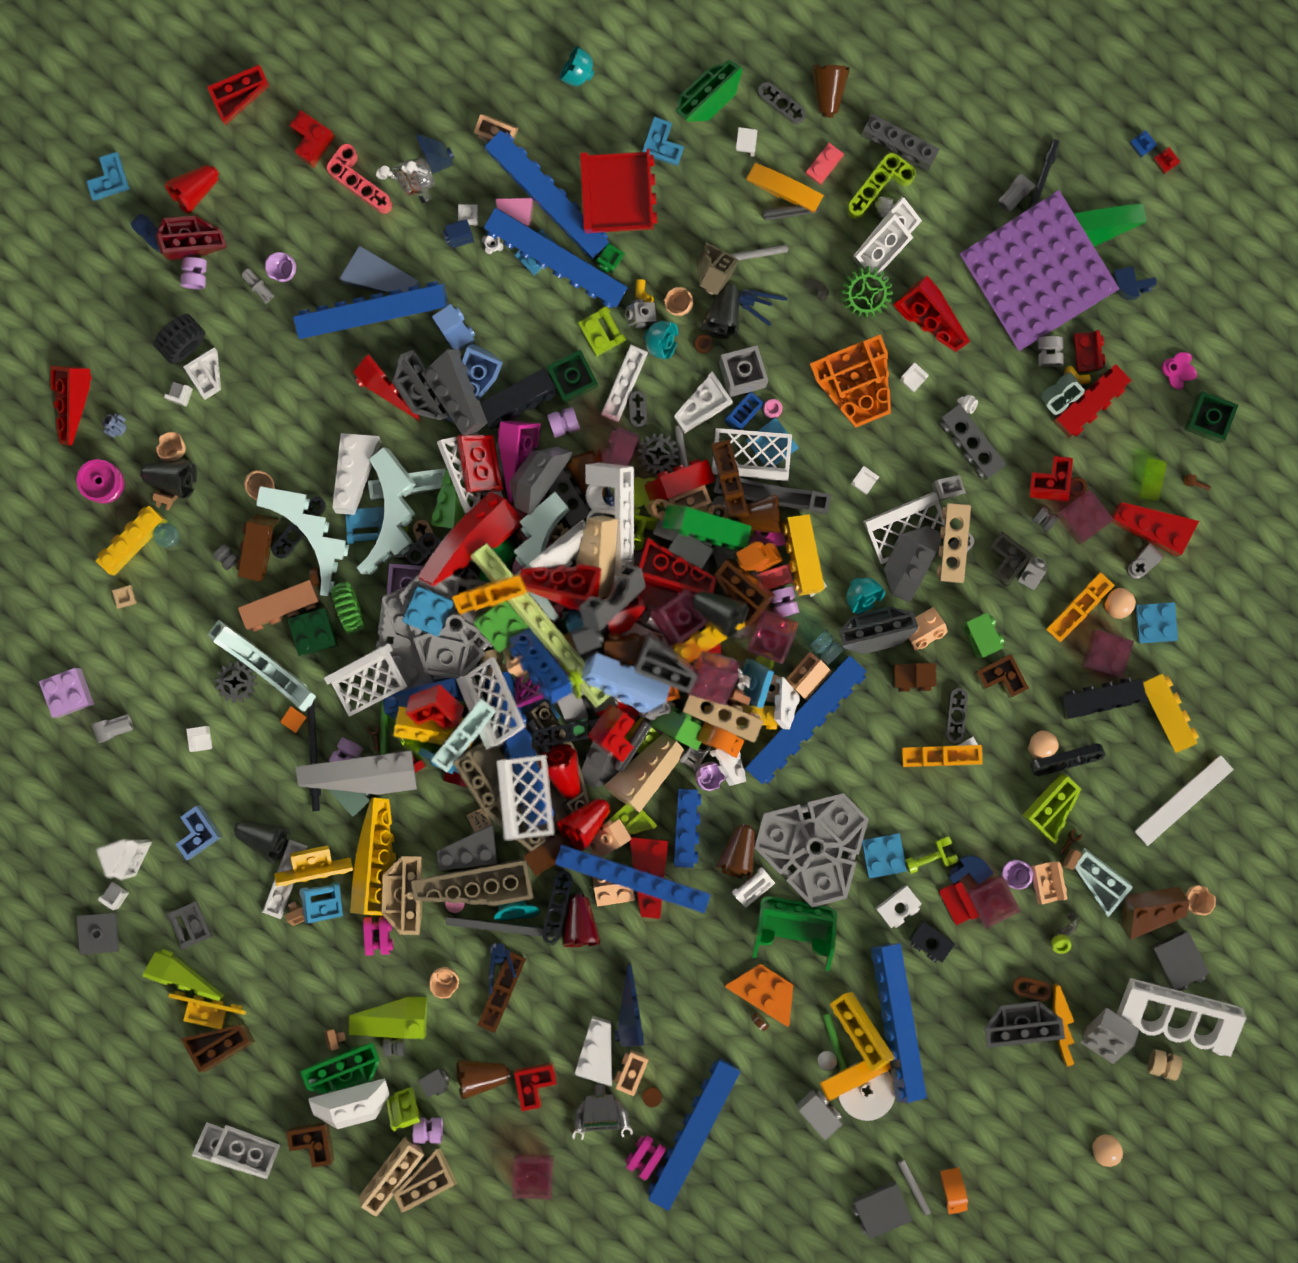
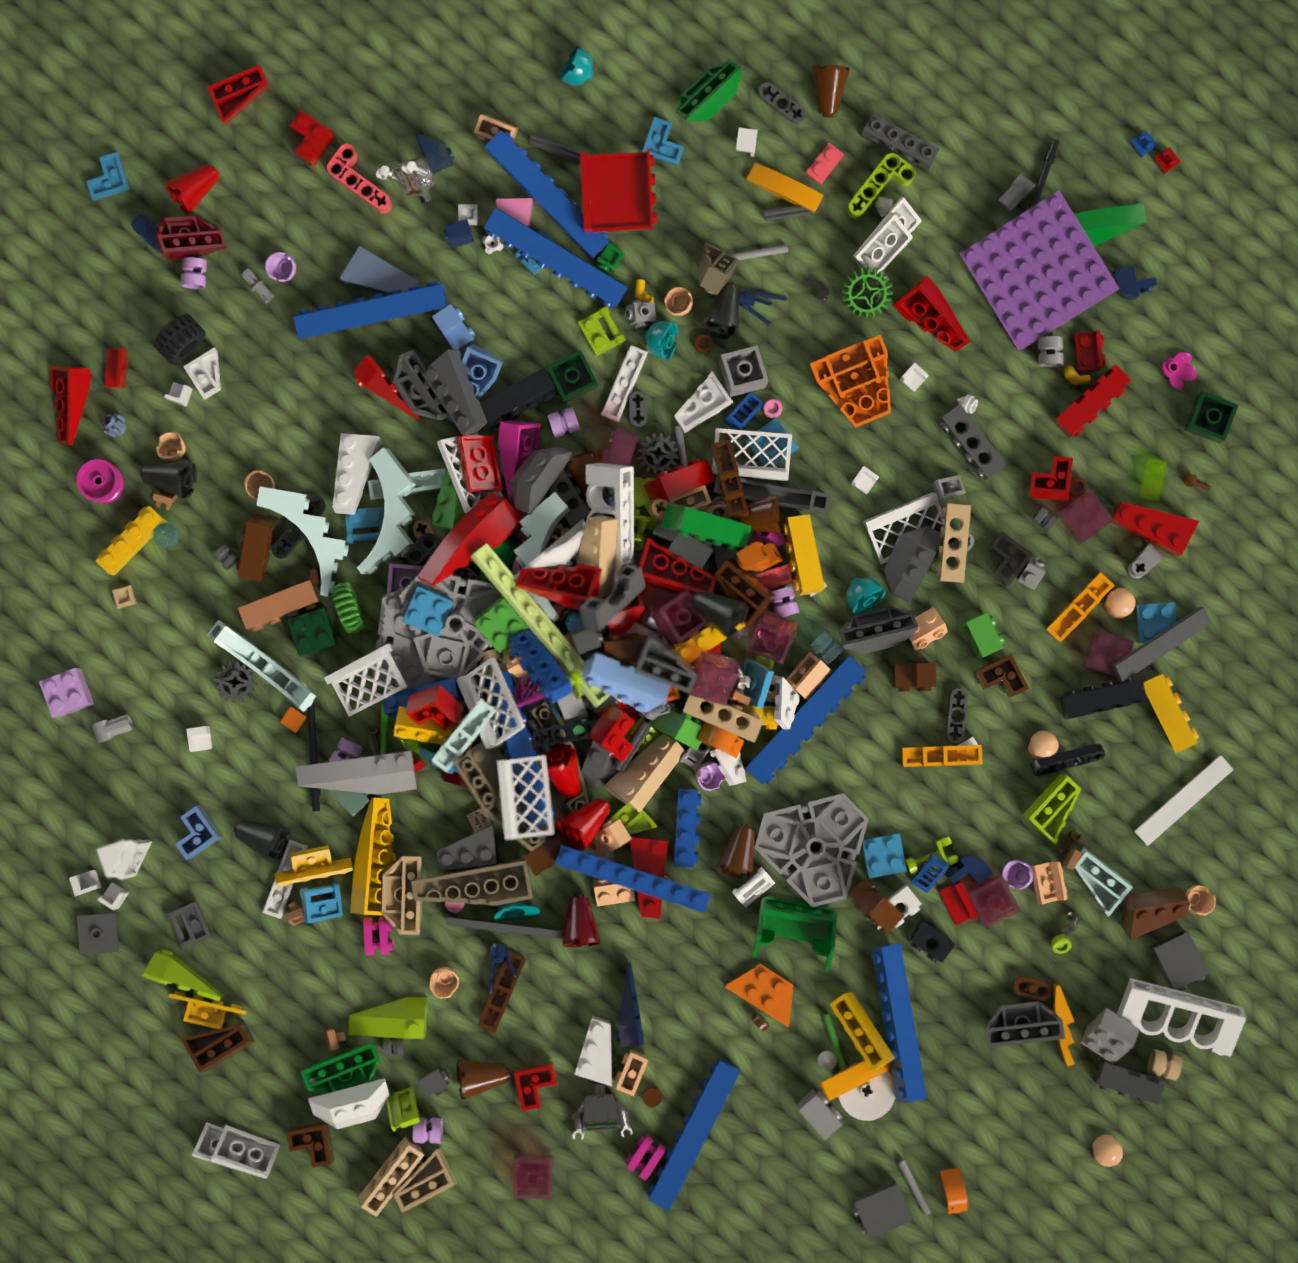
(85, 882): none -> white panel
(116, 368): none -> red panel
(489, 594): light orange slope -> none
(555, 148): none -> dark grey axle
(555, 907): black beam -> none
(875, 906): none -> reddish brown wedge
(938, 862): none -> blue slope
(1064, 392): sand green brick -> none
(1129, 1082): none -> dark grey wedge
(1161, 644): none -> dark grey tile

